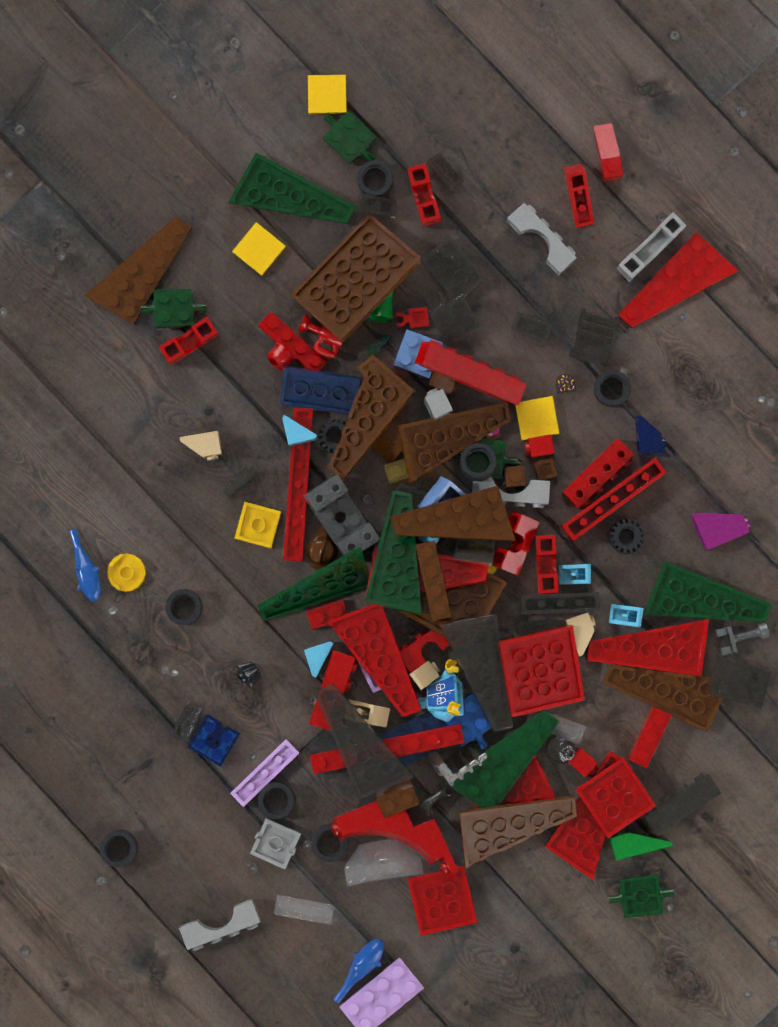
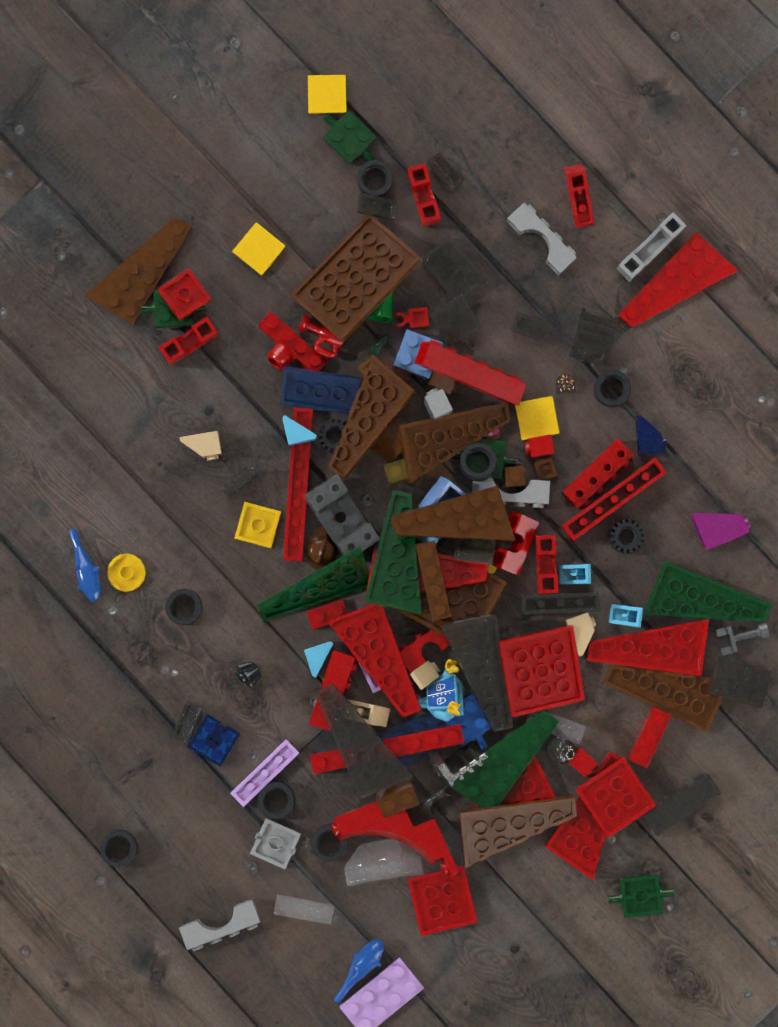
(184, 294): none -> red plate
(280, 190): dark green wing -> none
(608, 153): slope -> none
(632, 844): green slope -> none

